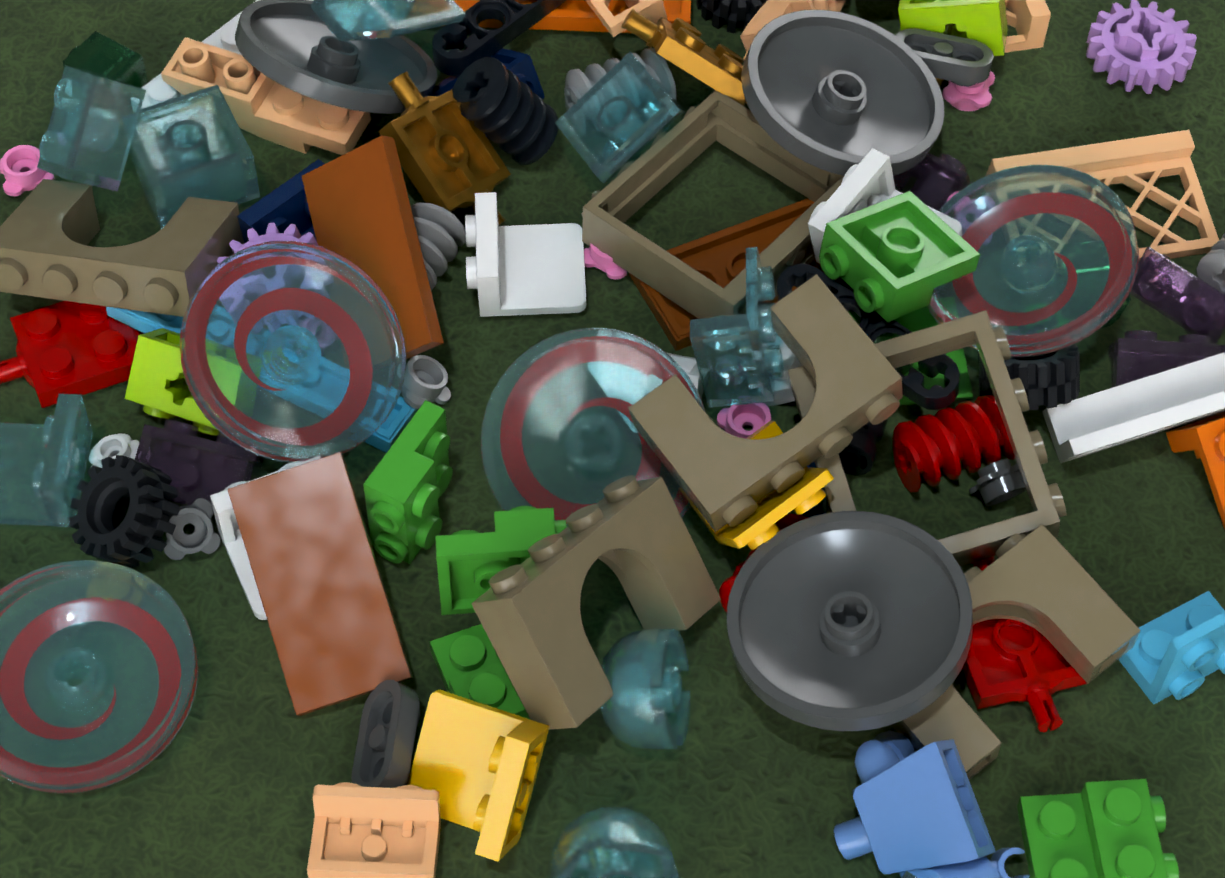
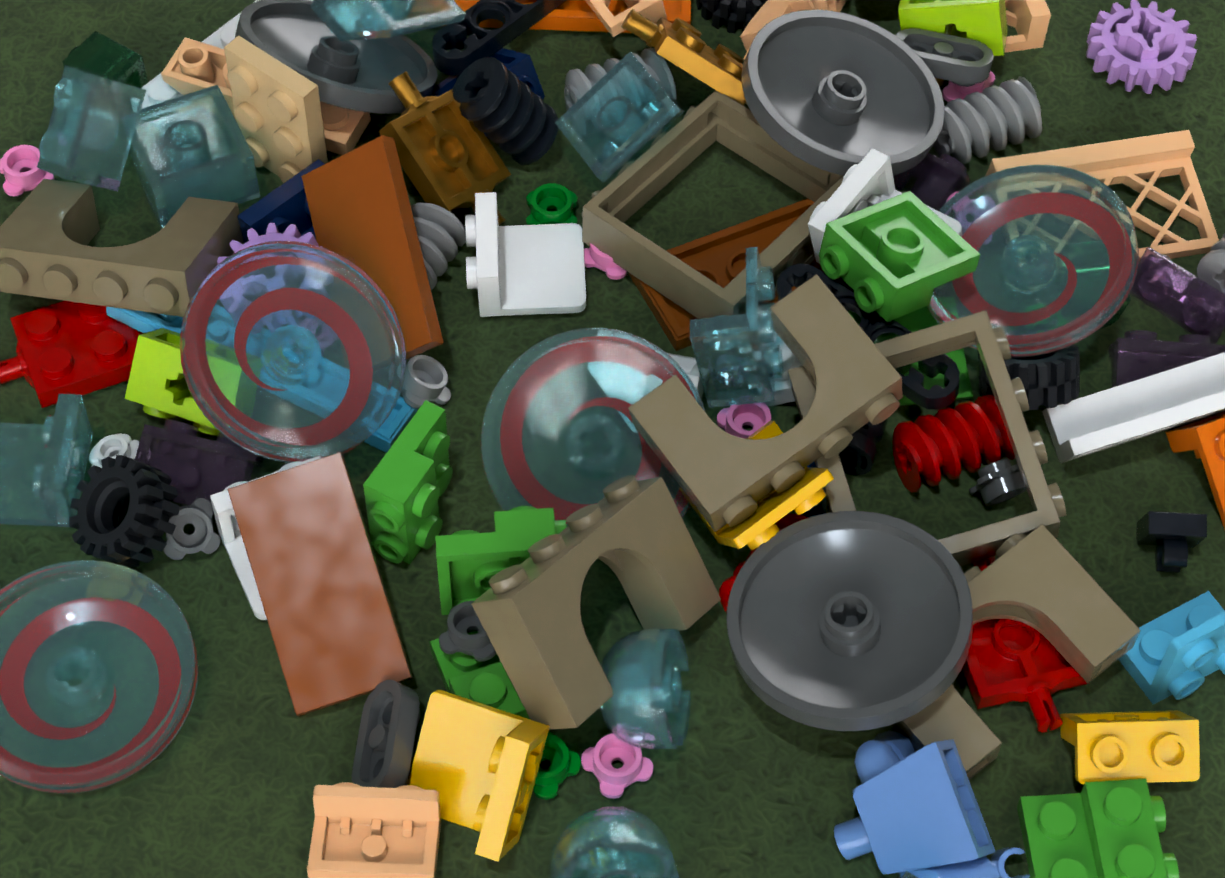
(275, 110): none -> tan plate
(460, 622): none -> dark grey plate
(551, 197): none -> green plate
(562, 764): none -> green plate
(613, 780): none -> bright pink plate
(990, 120): none -> light grey piece
(1133, 745): none -> yellow bracket
(1172, 536): none -> black tile

